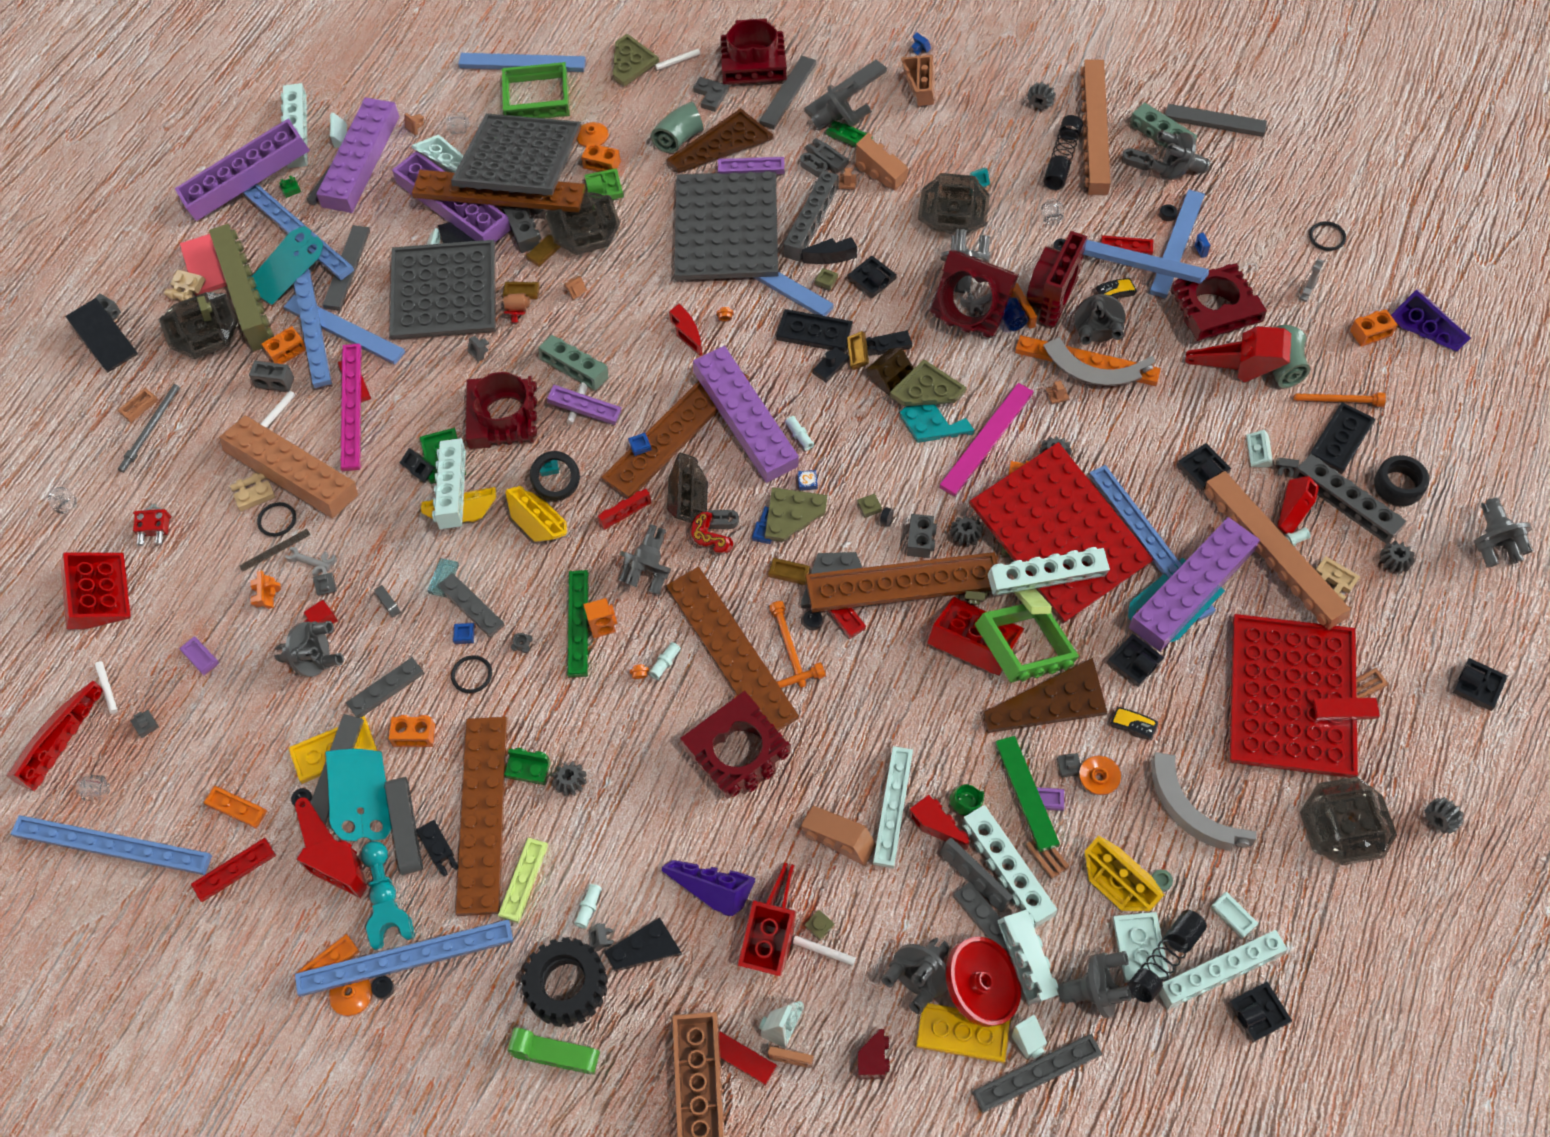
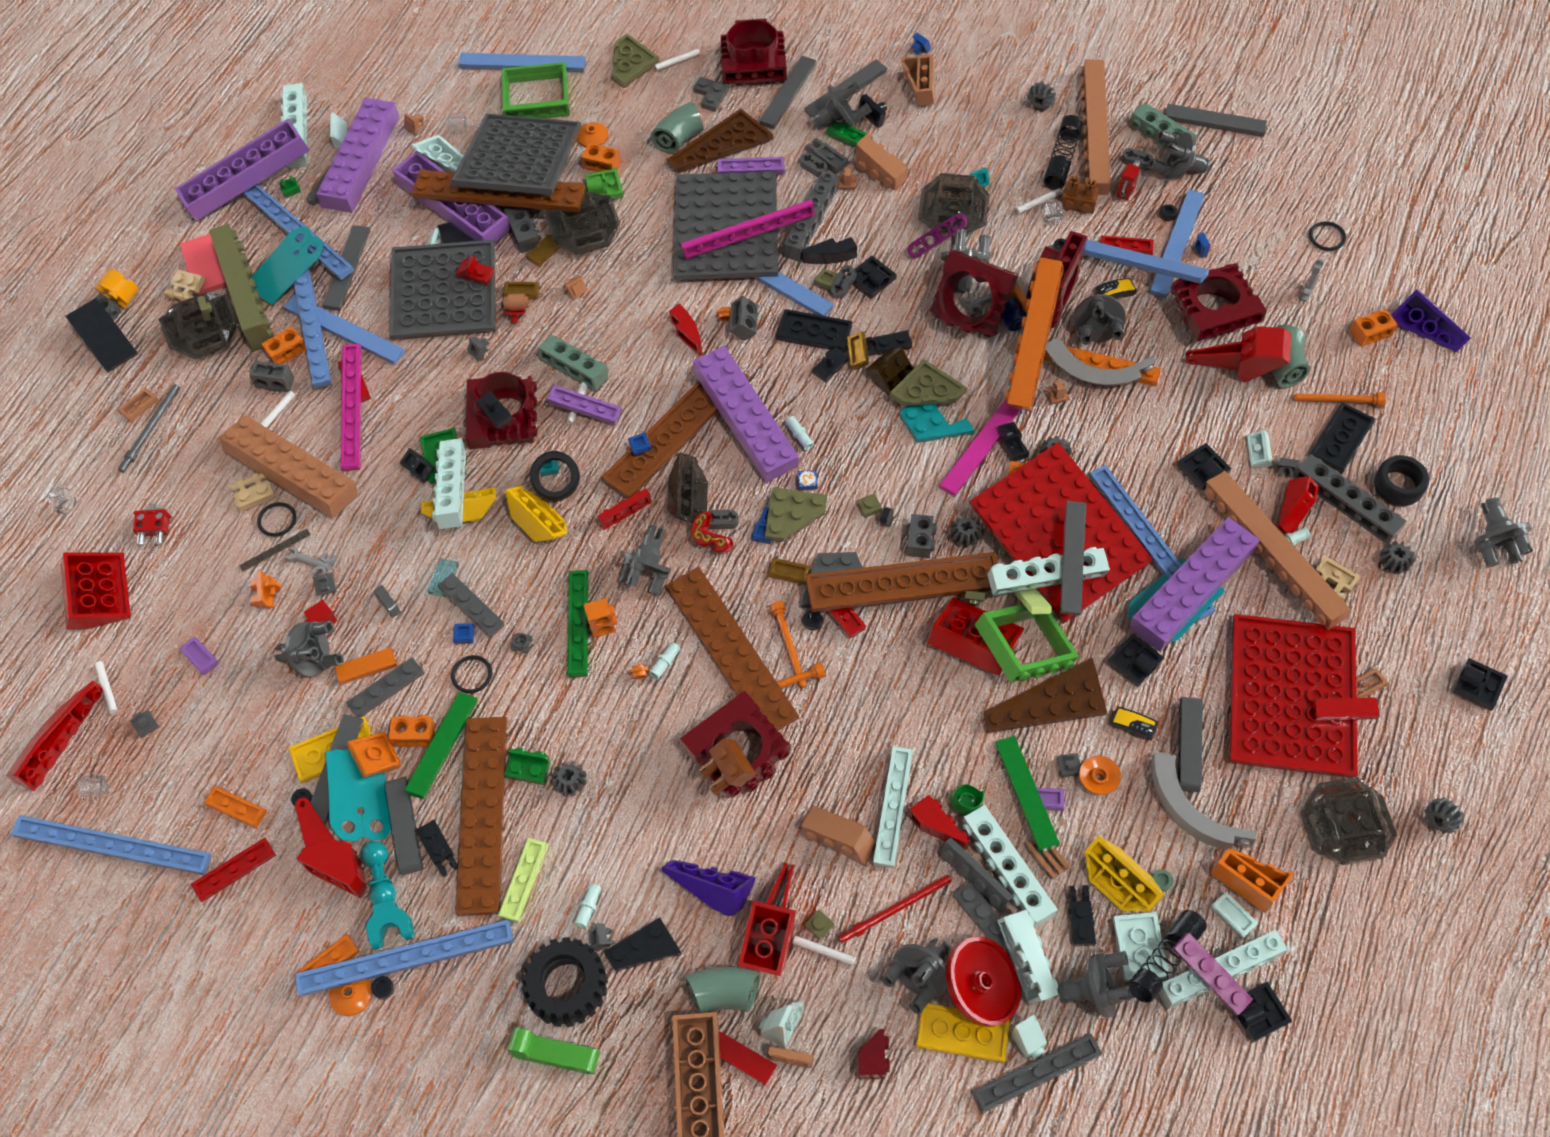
(117, 288): none -> light orange brick
(366, 665): none -> orange tile
(373, 754): none -> orange tile
(441, 746): none -> green tile
(475, 271): none -> red slope
(494, 410): none -> black tile
(723, 988): none -> sand green brick
(732, 764): none -> dark orange brick
(743, 318): none -> dark grey brick
(748, 229): none -> dark pink tile
(843, 281): none -> dark grey beam
(859, 928): none -> red bar
(878, 110): none -> black tile
(938, 237): none -> magenta beam
(1012, 442): none -> black slope
(1035, 334): none -> orange brick
(1038, 201): none -> white bar
(1073, 558): none -> dark grey tile
(1080, 196): none -> dark orange brick
(1081, 918): none -> black hinge
(1128, 181): none -> red piece
(1190, 744): none -> dark grey beam
(1212, 973): none -> magenta plate
(1251, 879): none -> orange wedge

